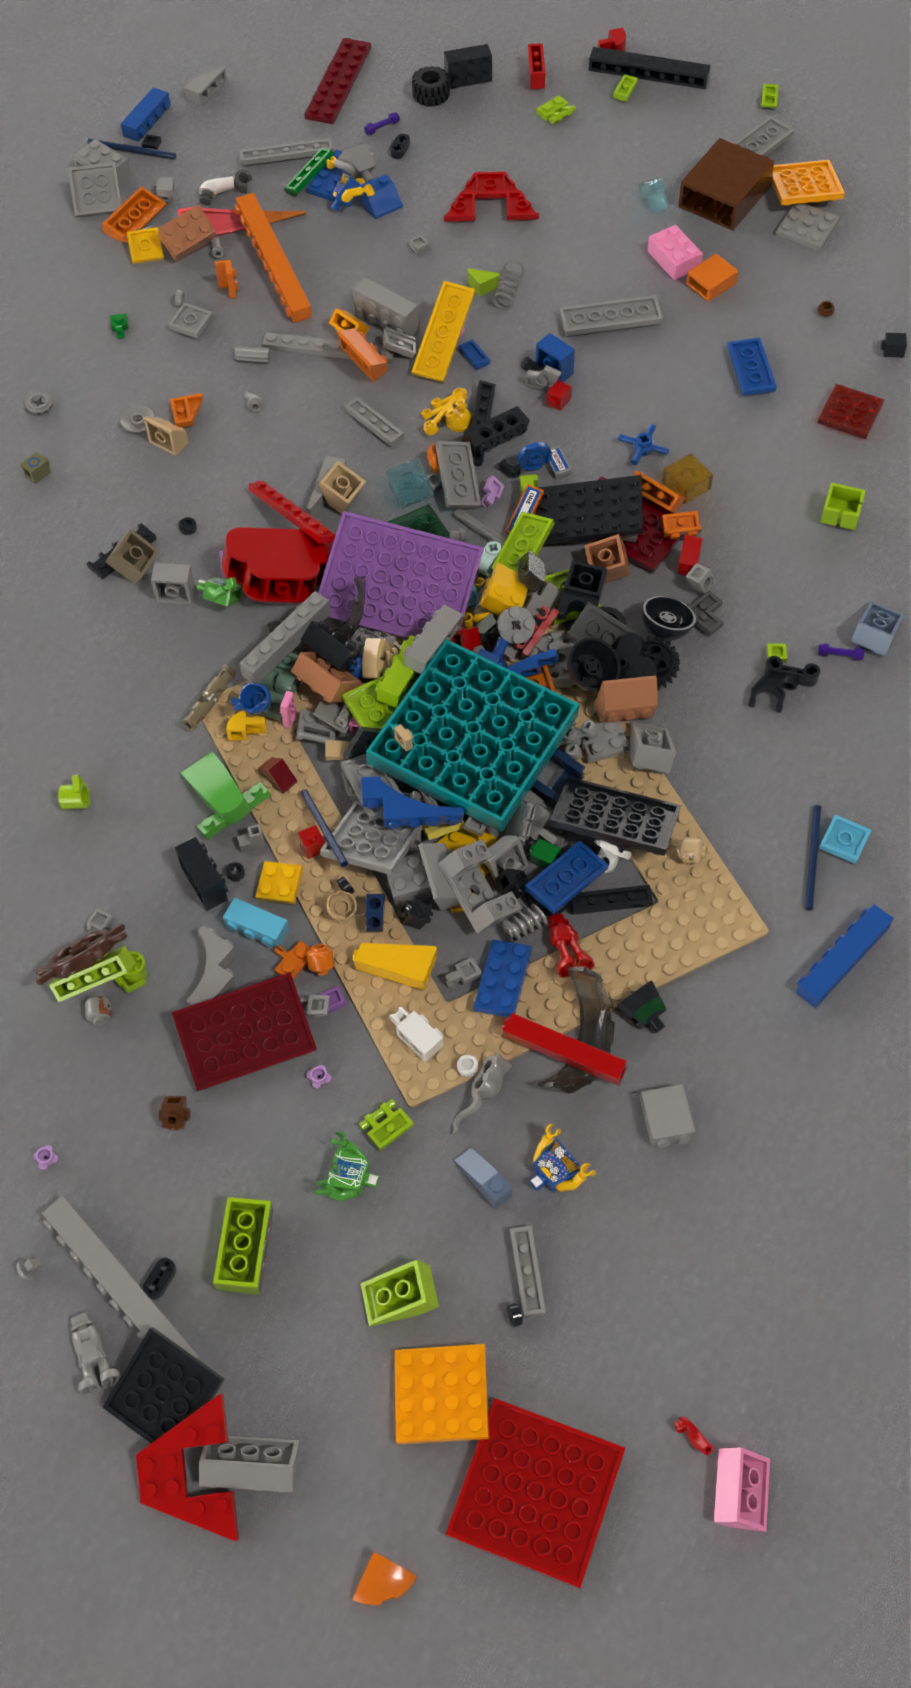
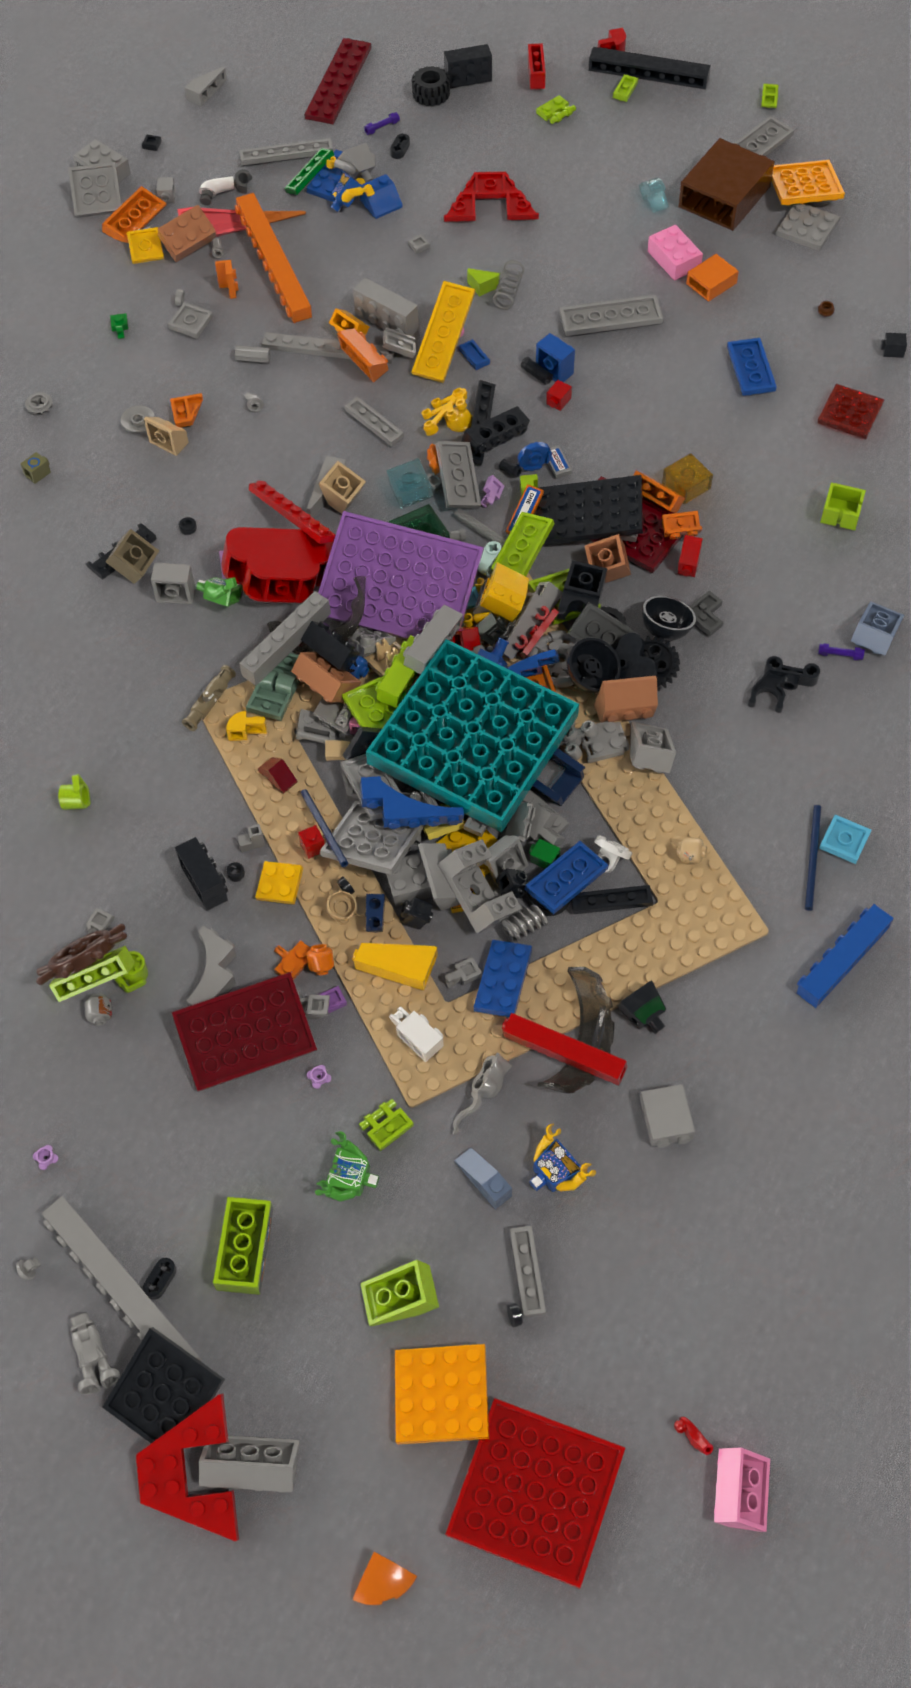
(136, 149): dark blue piece -> none
(145, 114): blue brick -> none
(174, 1112): reddish brown brick -> none
(221, 794): bright green slope -> none
(253, 698): blue hat -> none
(255, 923): medium azure brick -> none
(288, 709): bright pink plate -> none
(371, 661): tan slope -> none
(403, 737): tan plate -> none
(467, 1065): white tile -> none
(518, 635): light grey plate -> none
(531, 572): clear smoke brick -> none
(543, 378): light grey tile -> none
(561, 935): red piece -> none
(615, 816): black plate -> none
(643, 444): blue bar -> none
(701, 578): light grey brick -> none
(777, 650): lime plate -> none

